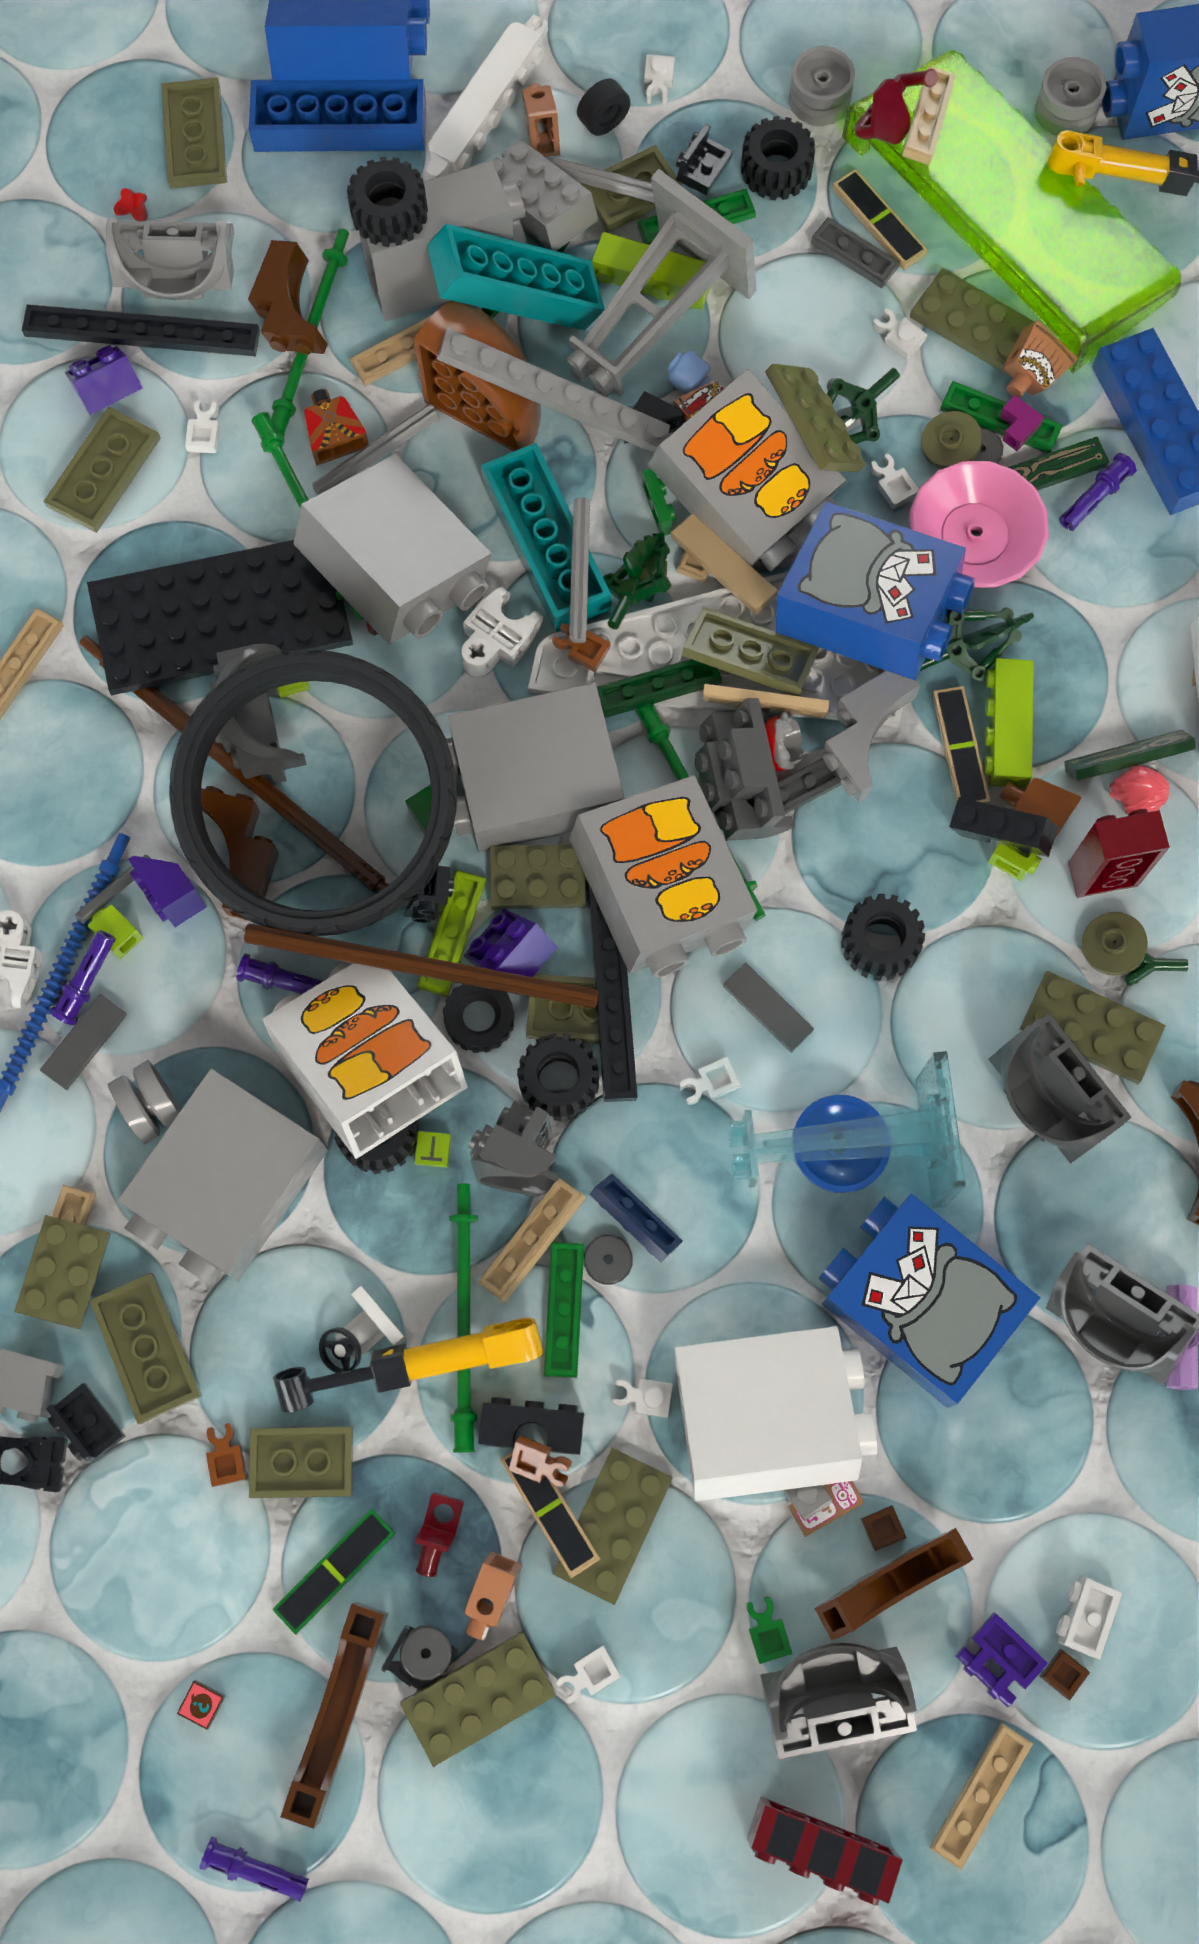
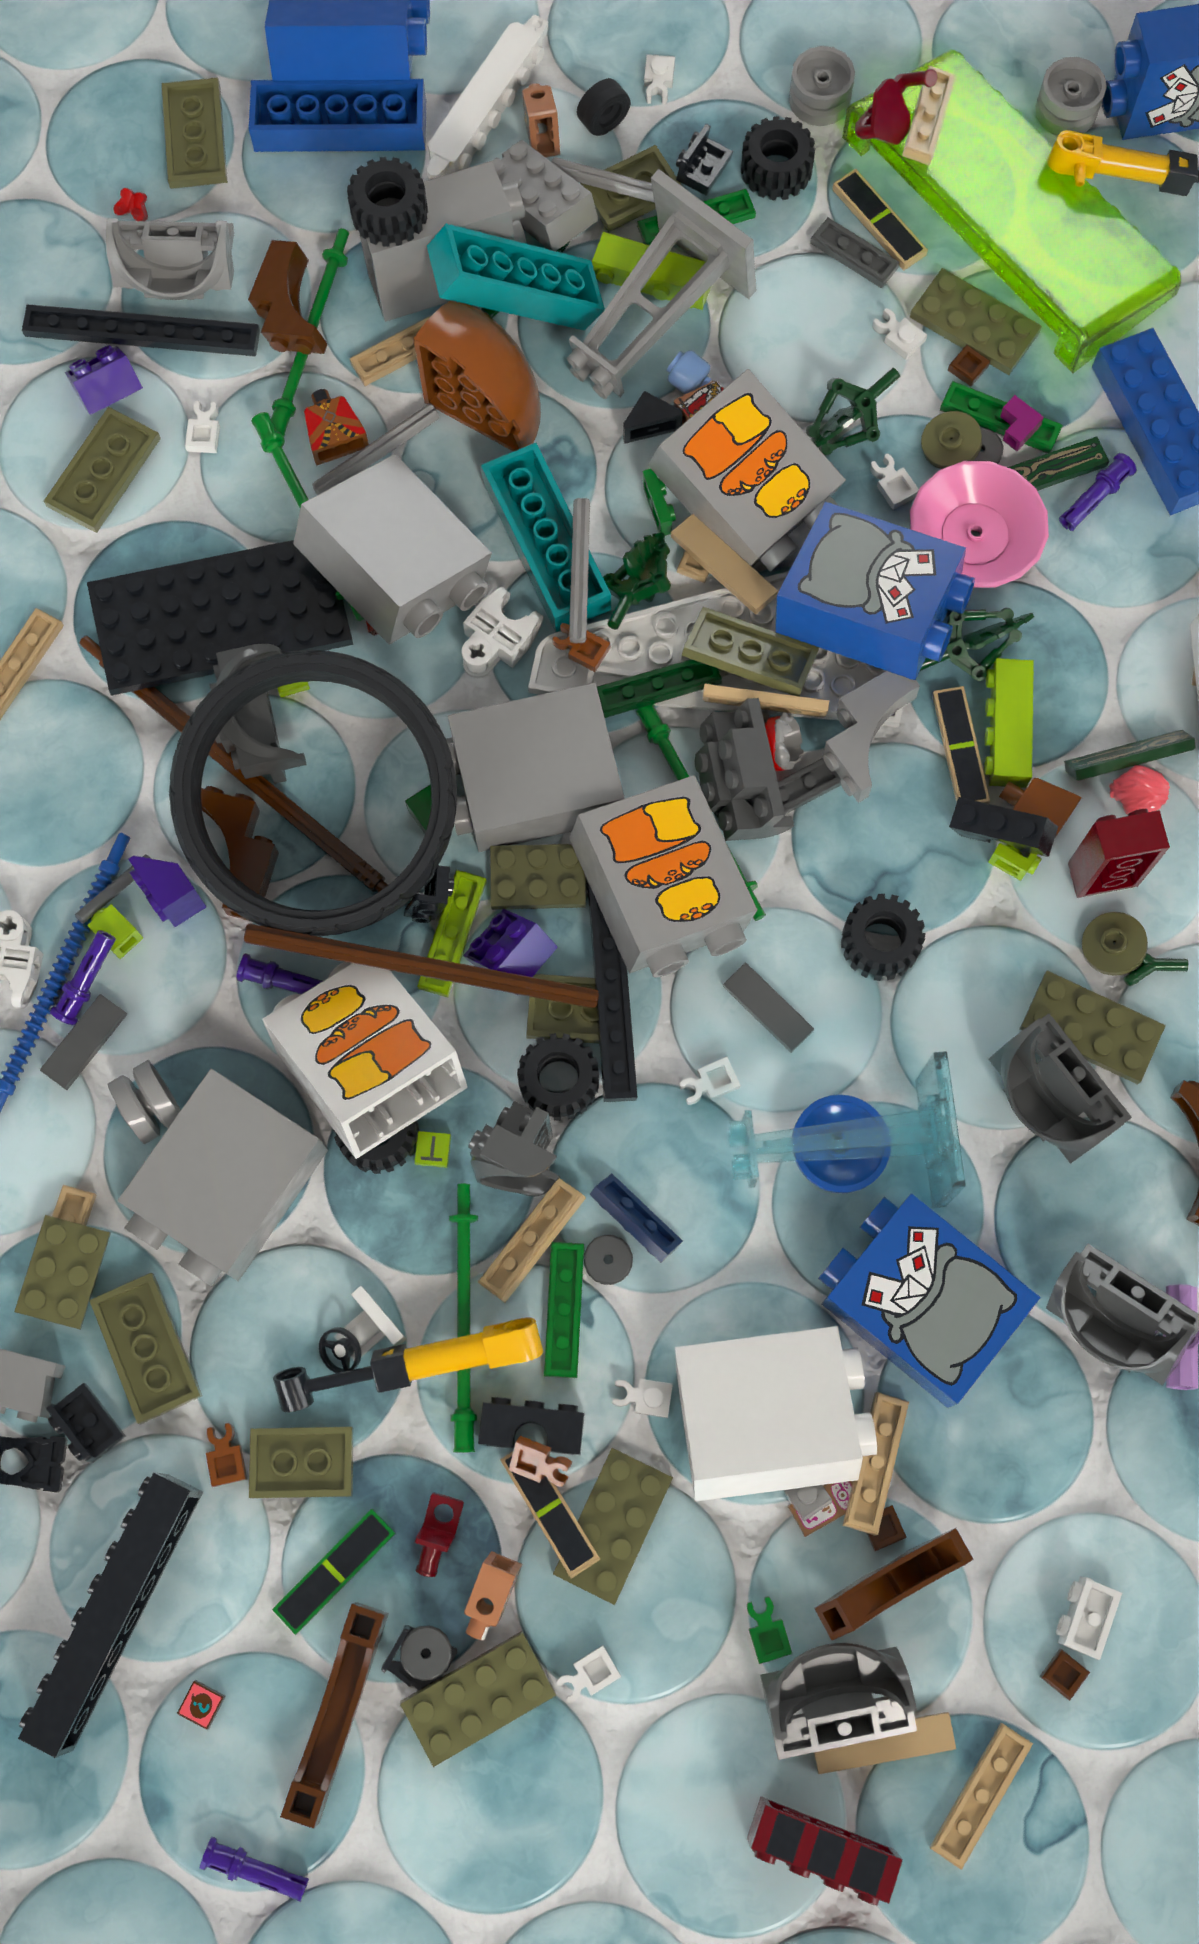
(110, 1615): none -> black brick
(478, 1040): black tyre -> none
(551, 391): light grey plate -> none
(815, 418): olive plate -> none
(871, 1490): none -> tan tile
(932, 1736): none -> tan tile
(968, 365): none -> reddish brown tile
(1009, 1651): dark purple plate -> none
(1036, 360): nougat torso -> none

